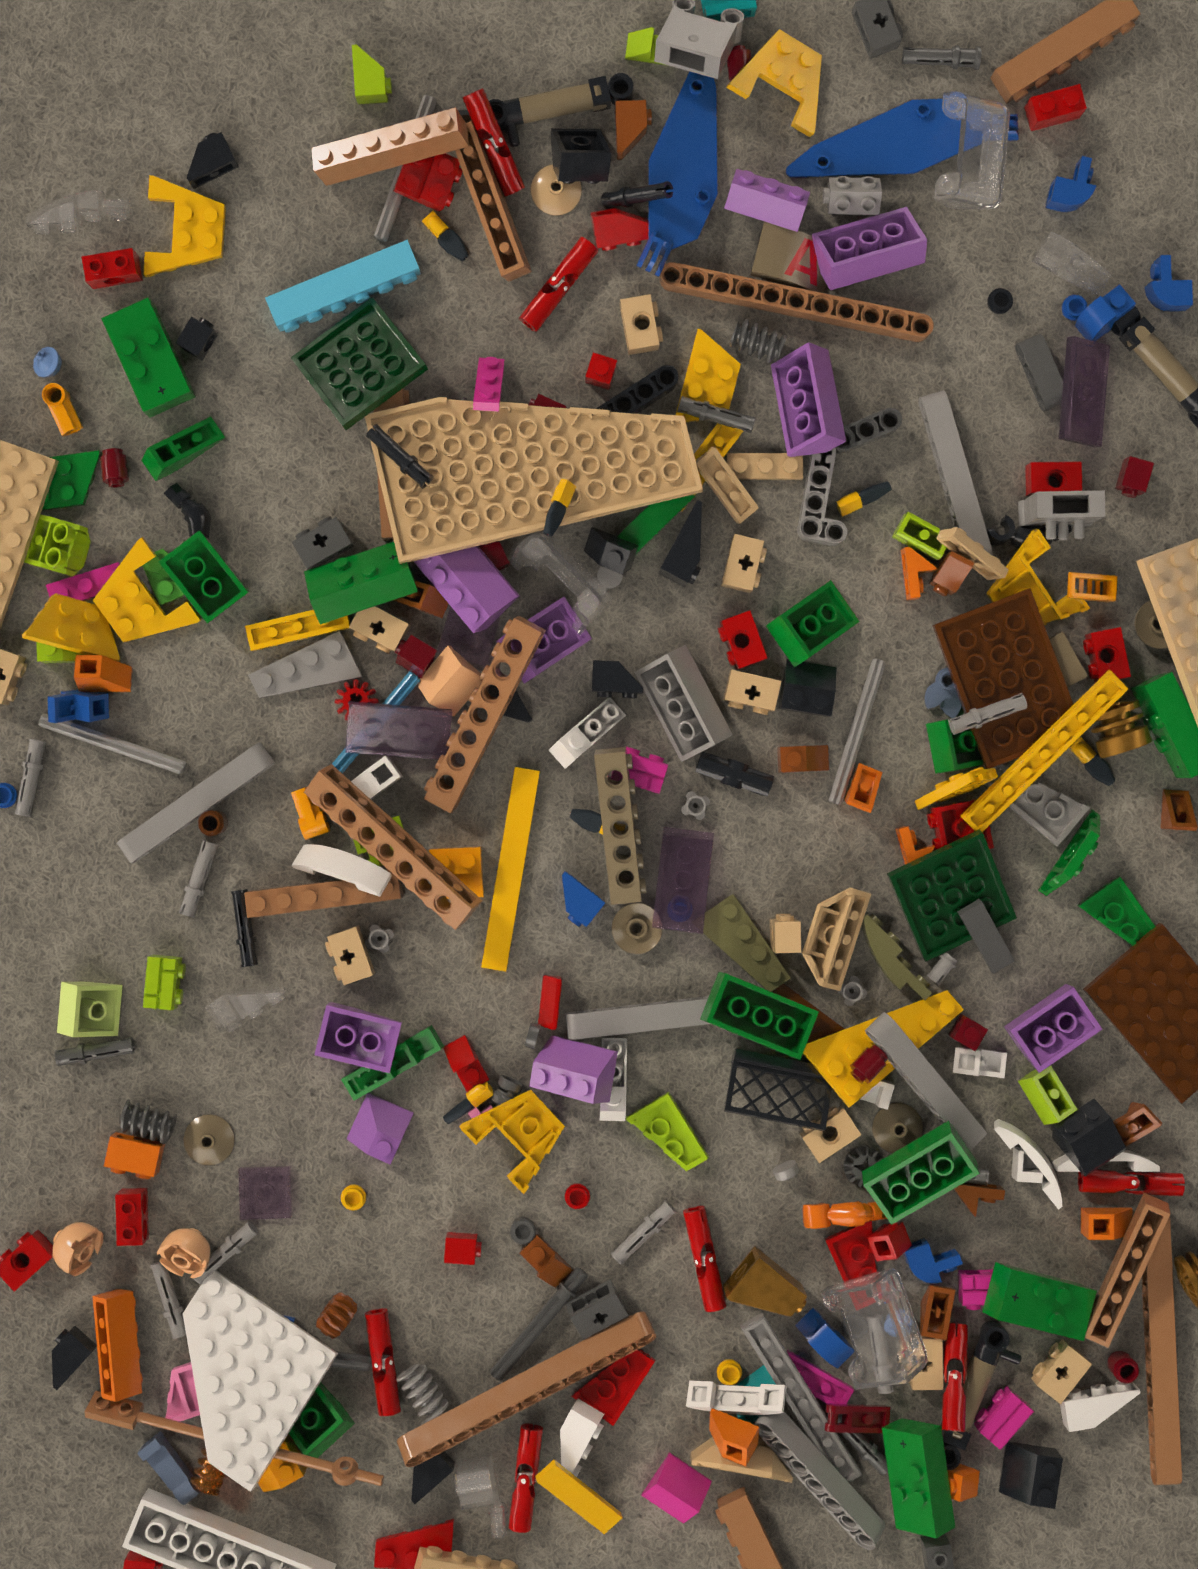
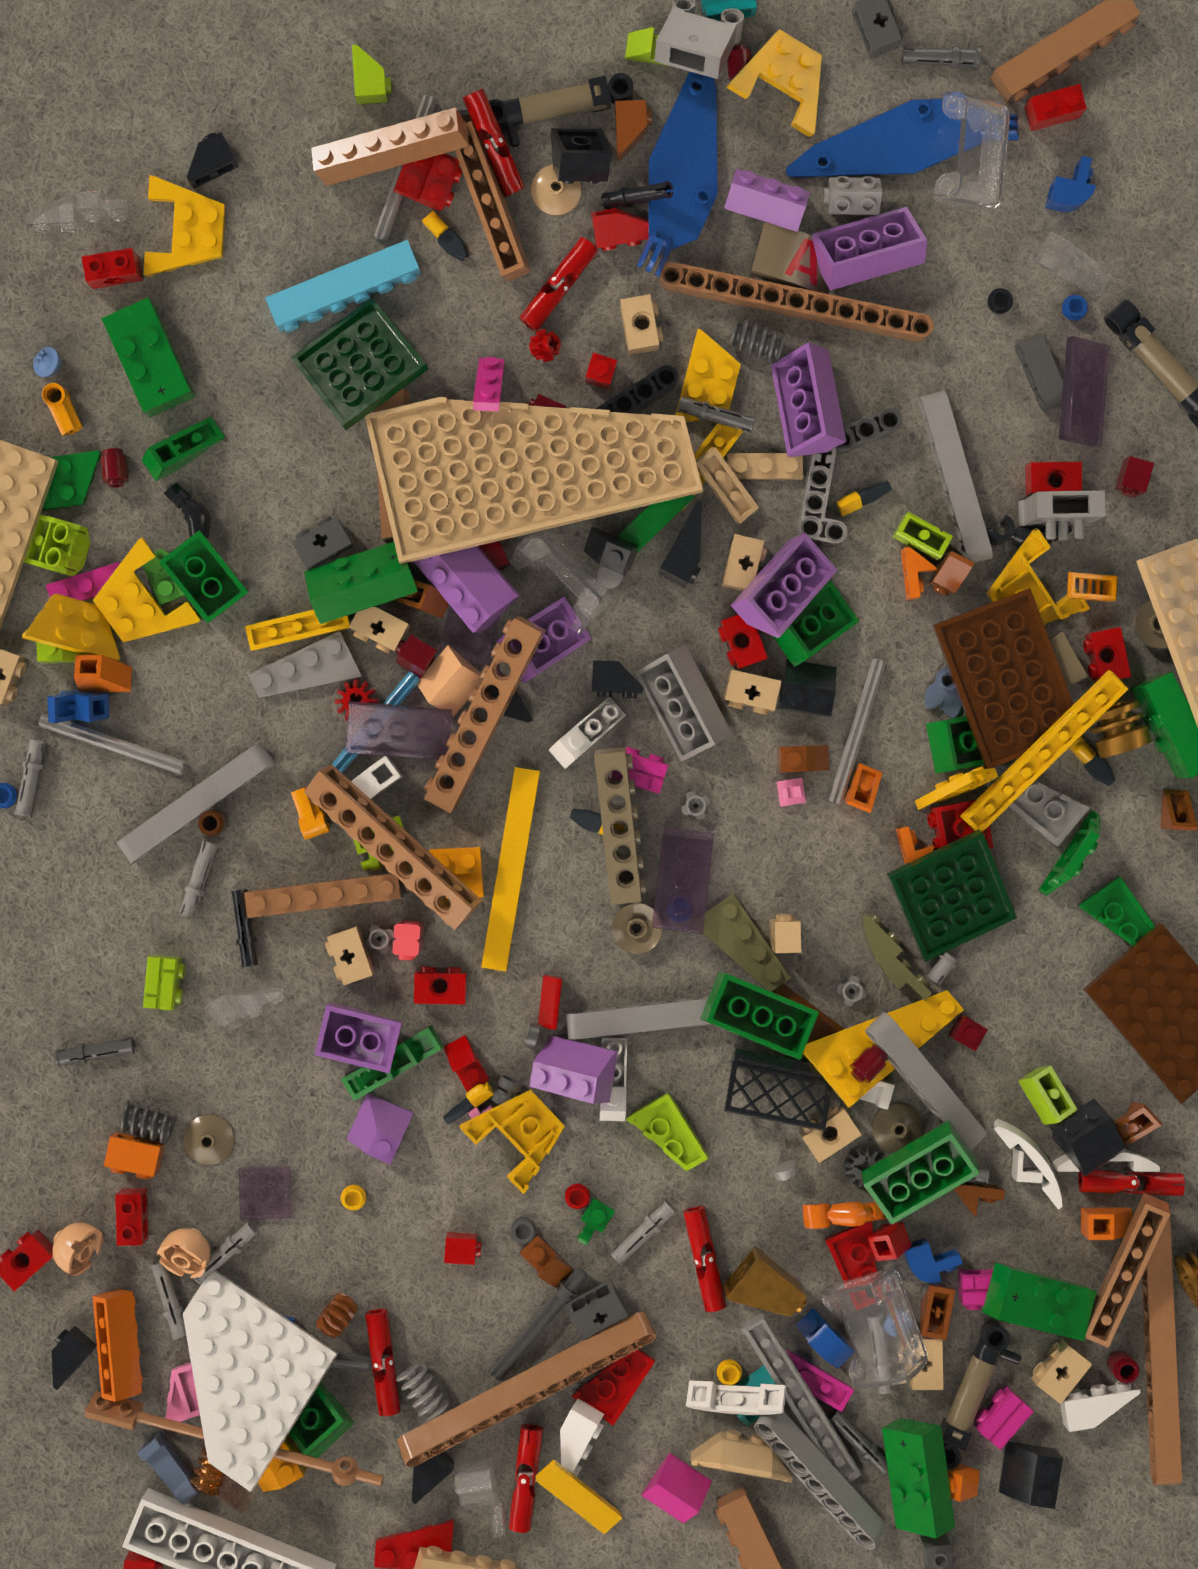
(89, 1009): yellowish green slope -> none
(197, 337): black brick -> none
(343, 866): white slope -> none
(407, 463): black pin -> none
(408, 939): none -> coral brick
(427, 994): none -> red brick
(544, 345): none -> red gear
(560, 501): piece -> none
(580, 901): blue slope -> none
(596, 1217): none -> green plate
(733, 1436): orange slope -> none
(734, 774): black piece -> none
(784, 586): none -> medium lavender slope
(791, 792): none -> bright pink tile
(834, 936): tan wedge -> none
(857, 1418): dark red plate -> none
(954, 1397): red piece -> none
(980, 716): light grey pin -> none
(981, 1062): white slope -> none
(984, 563): tan plate -> none
(986, 936): dark grey tile -> none
(1053, 1027): medium lavender slope -> none
(1103, 312): blue brick -> none
(1168, 293): blue brick -> none

